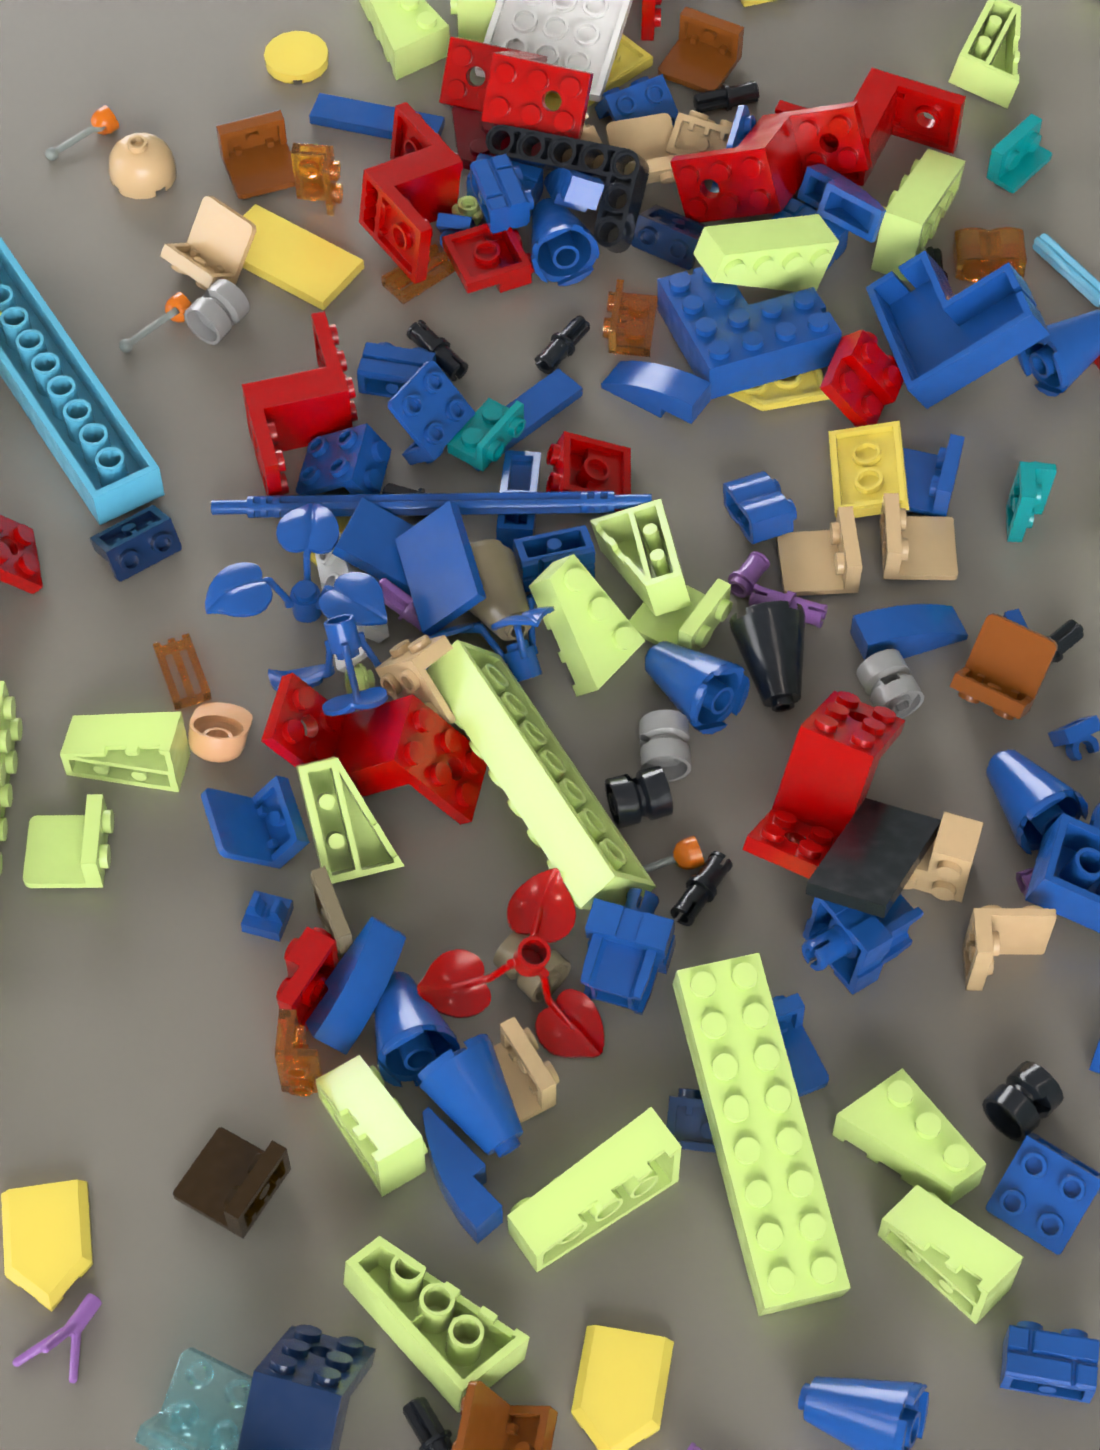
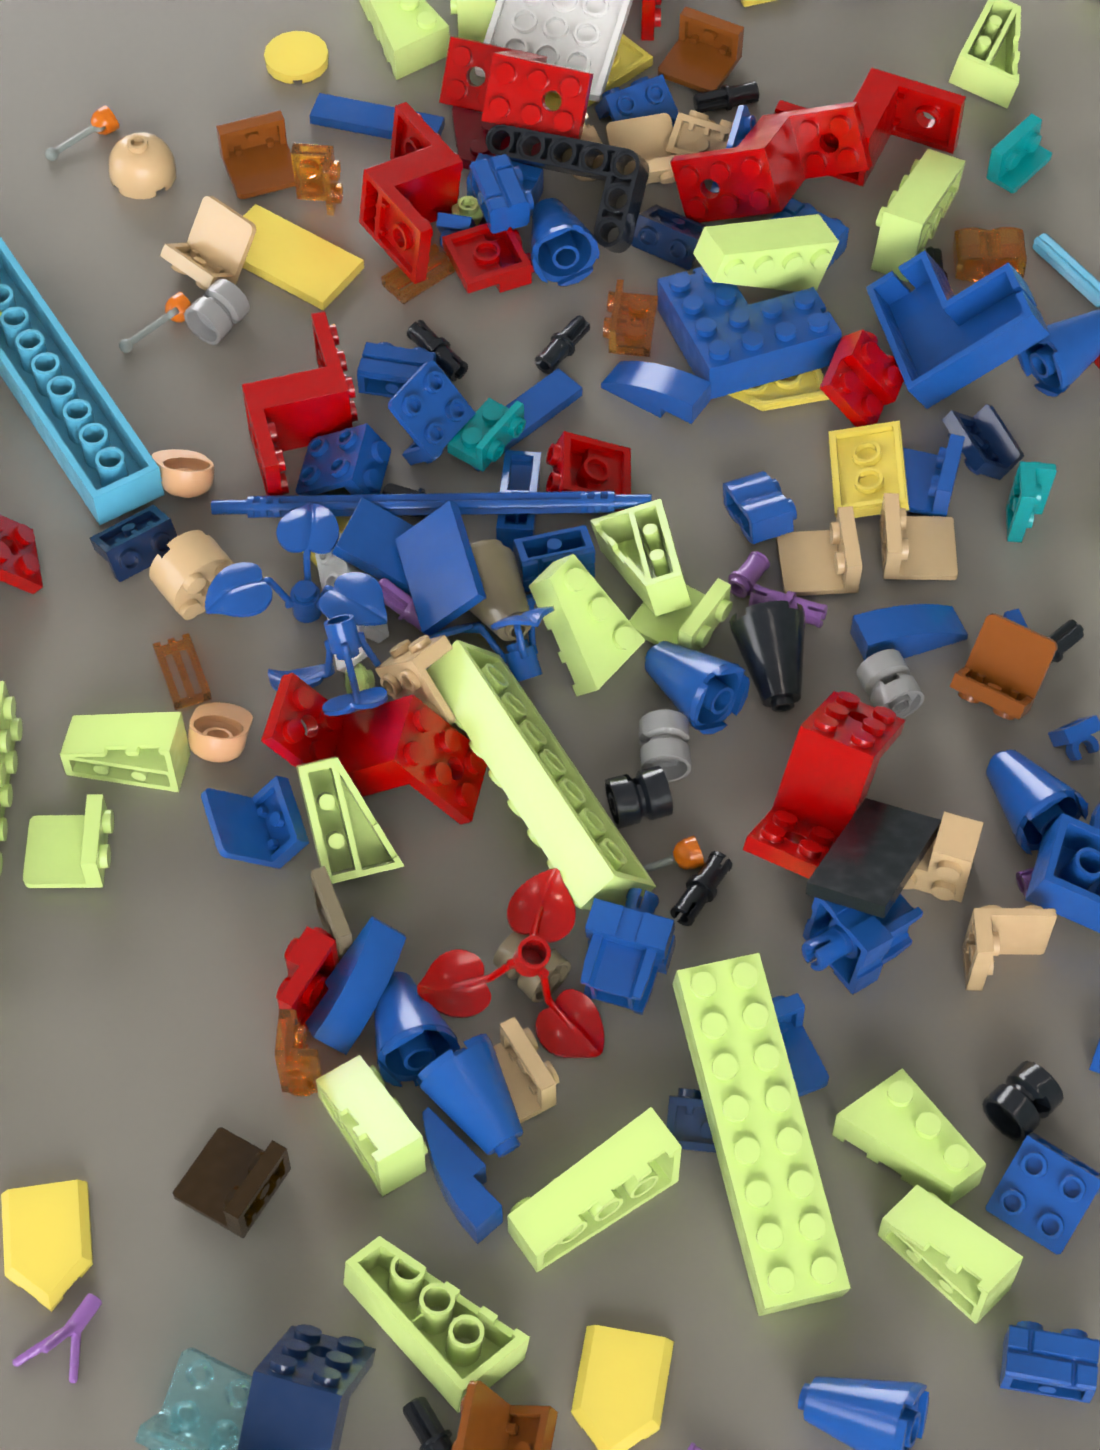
(184, 472): none -> light nougat cap
(188, 571): none -> tan brick
(267, 915): blue tile -> none
(574, 189): slope -> none
(841, 201): blue slope -> none
(987, 442): none -> dark blue bracket

